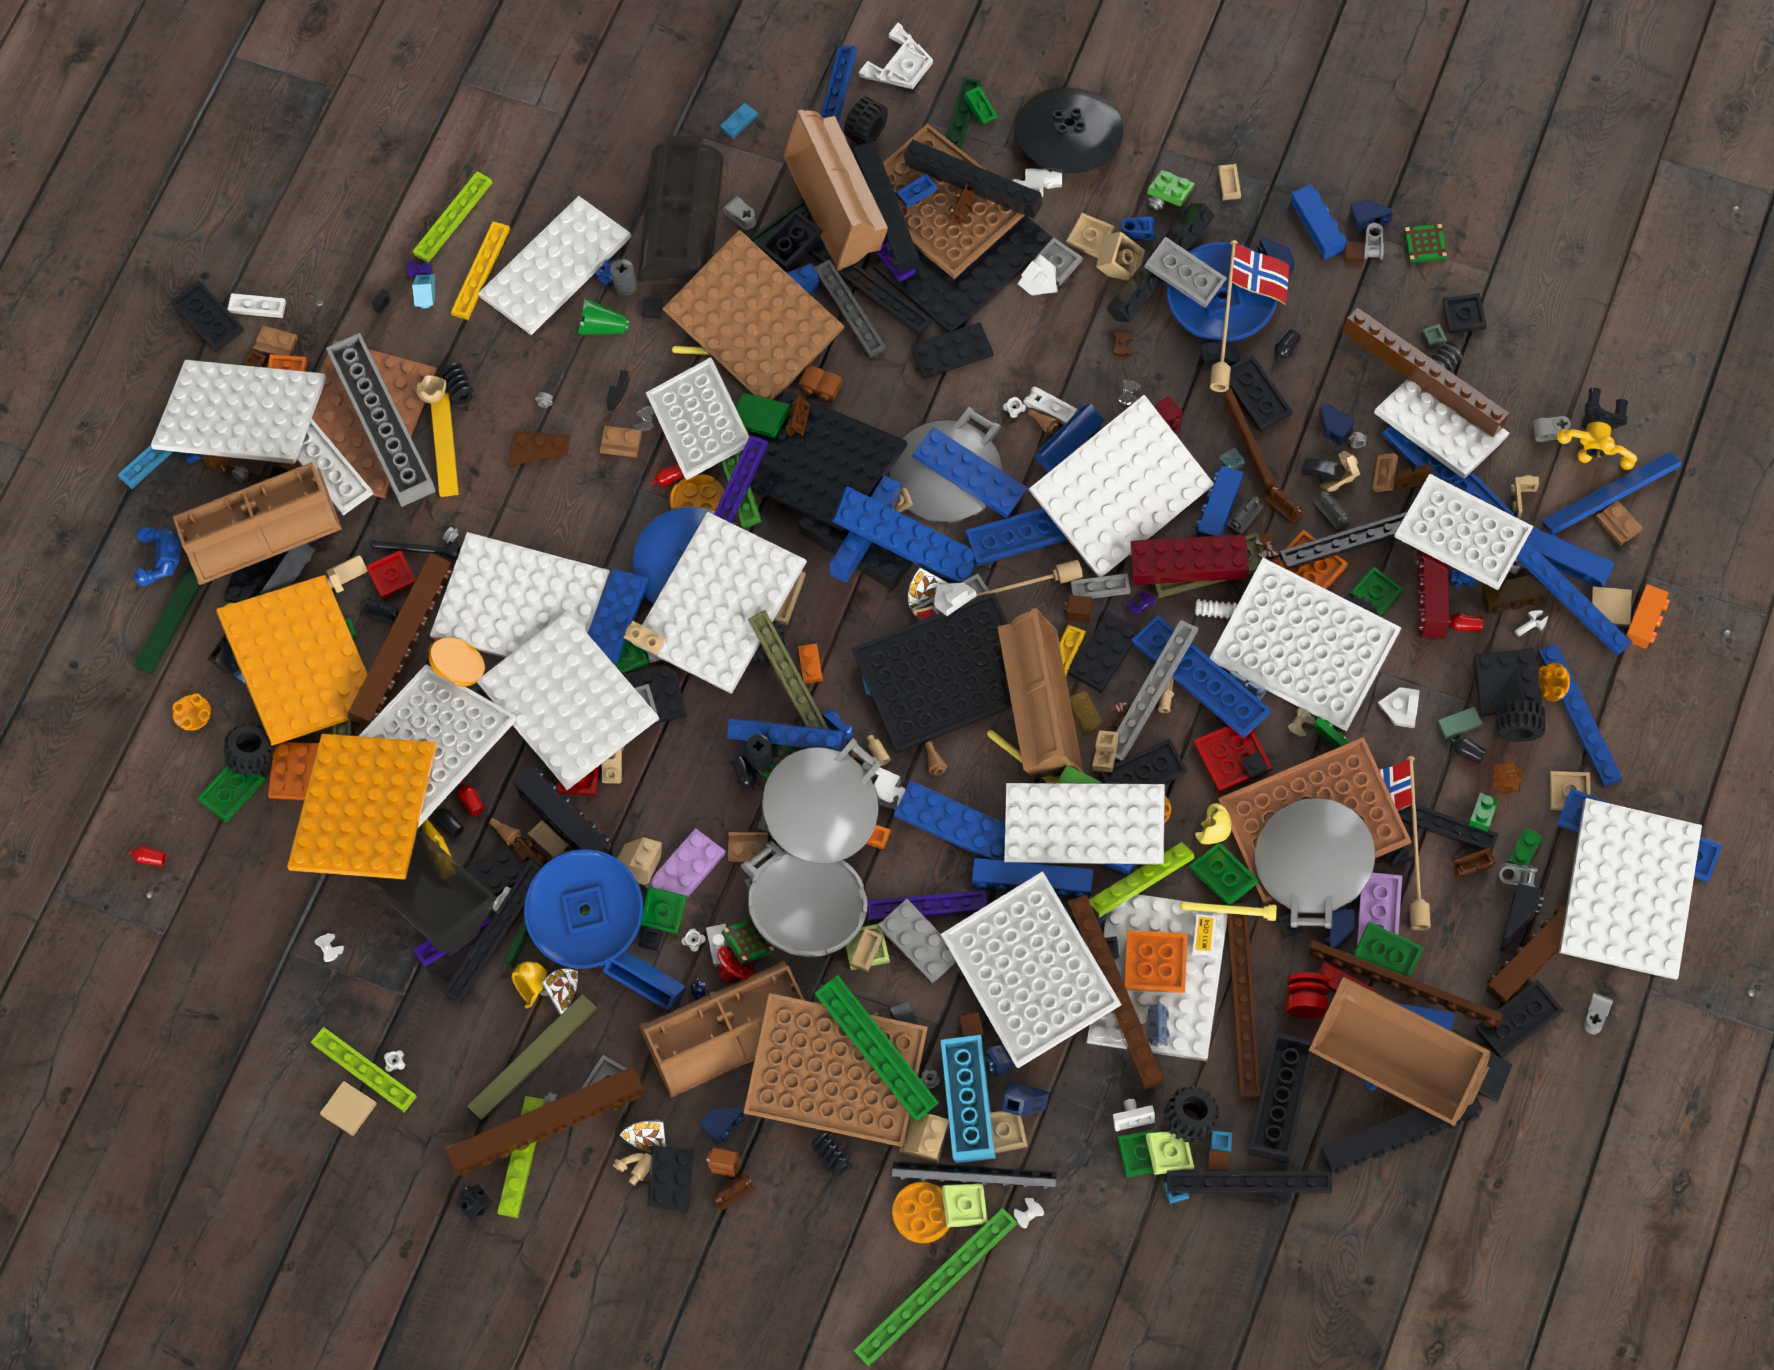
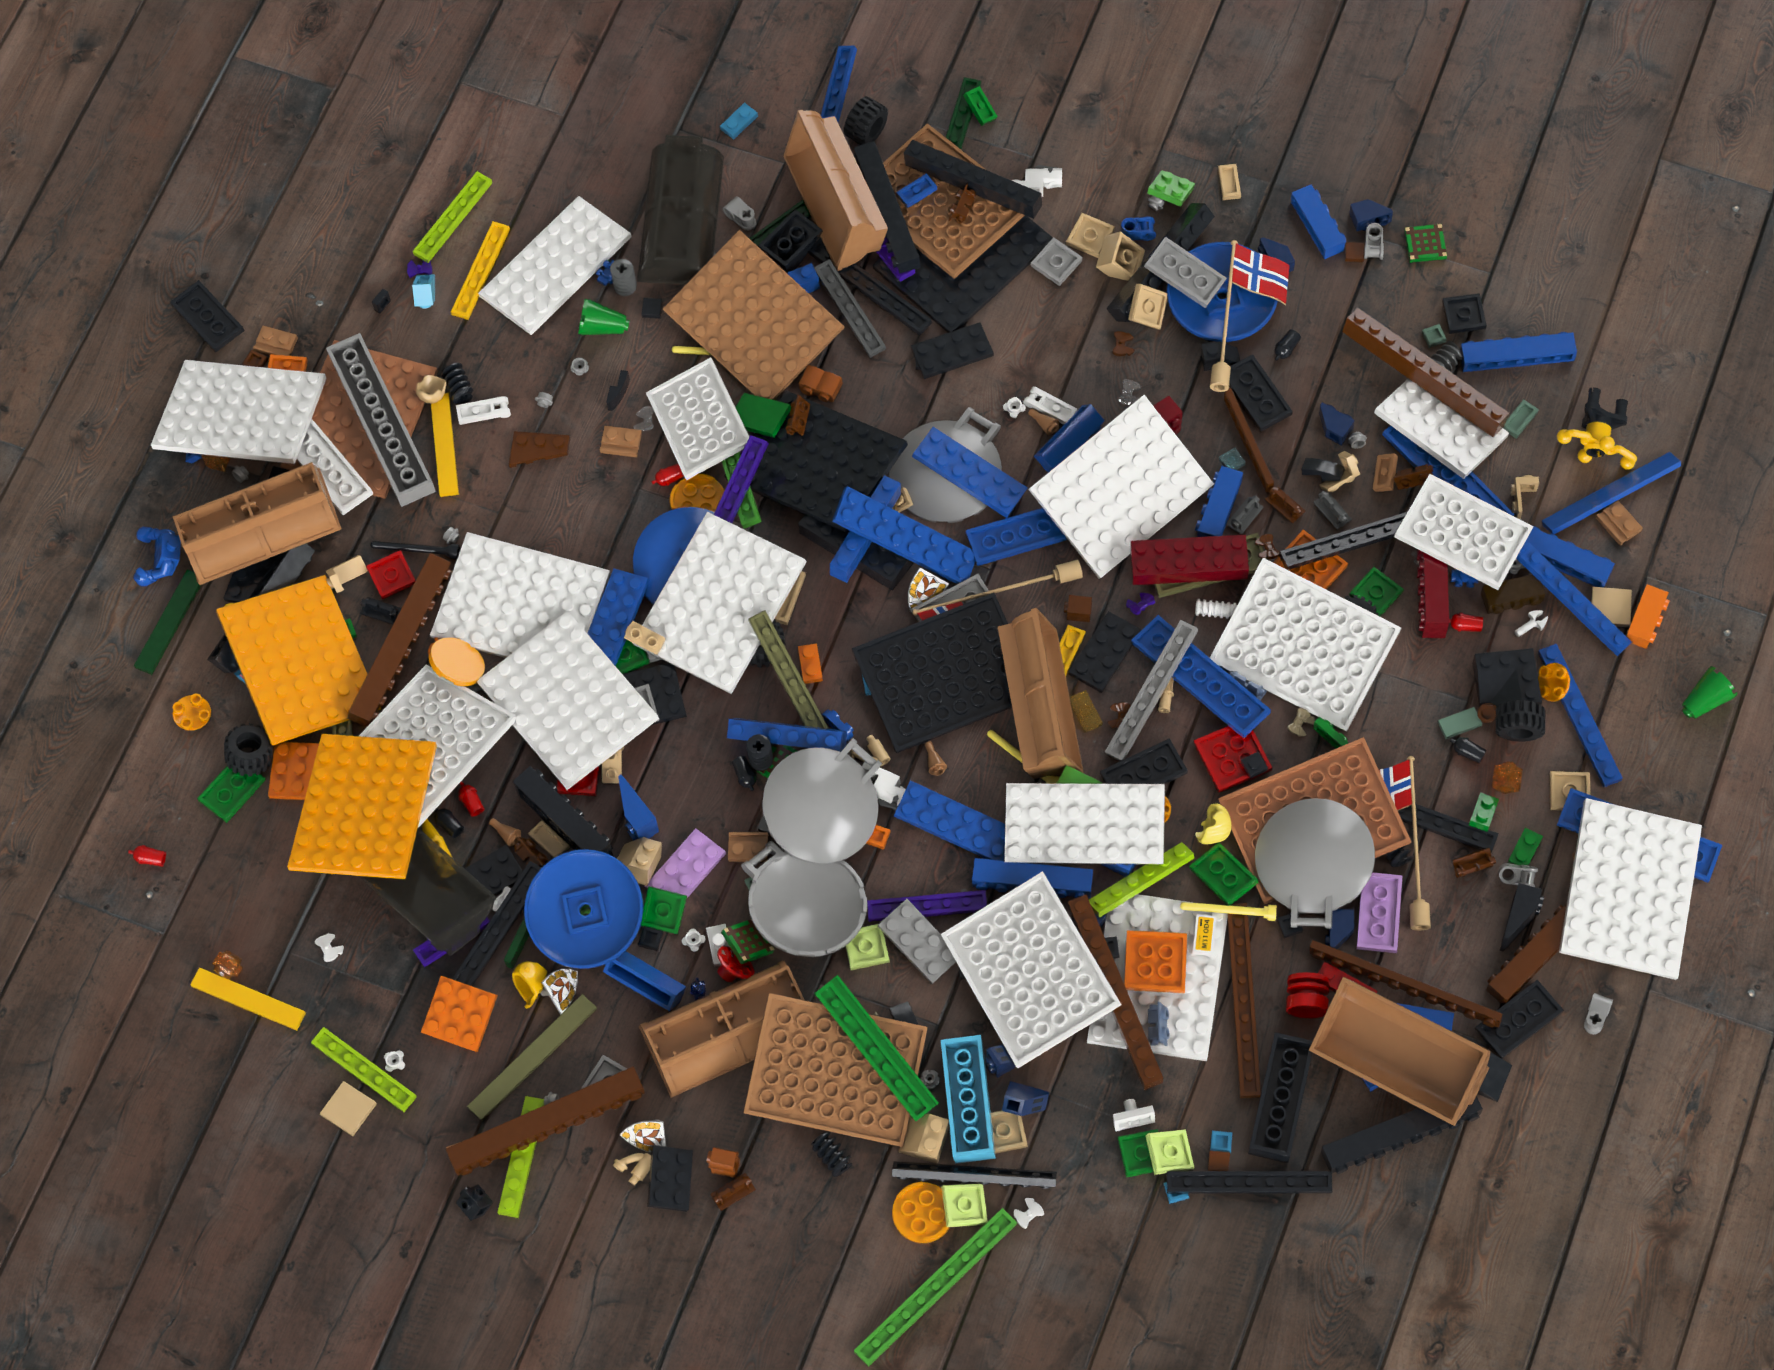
(142, 466): dark azure plate -> none
(227, 964): none -> clear orange head
(248, 999): none -> yellow tile
(257, 305): white plate -> none
(459, 1013): none -> orange plate
(483, 410): none -> white plate
(579, 362): none -> light grey plate
(637, 815): none -> blue slope
(721, 1121): dark blue slope -> none
(866, 950): tan tile -> none
(905, 67): white wing -> none
(952, 596): white plate -> none
(971, 1024): reddish brown brick -> none
(1039, 277): white plate -> none
(1068, 149): black dish -> none
(1101, 586): light grey plate -> none
(1105, 751): tan slope -> none
(1148, 306): none -> tan tile
(1184, 1126): black tyre -> none
(1388, 949): green tile -> none
(1401, 706): white plate -> none
(1487, 712): none -> reddish brown tile
(1518, 351): none -> blue brick
(1520, 418): none -> sand green tile
(1547, 428): light grey piece -> none
(1708, 694): none -> green cone

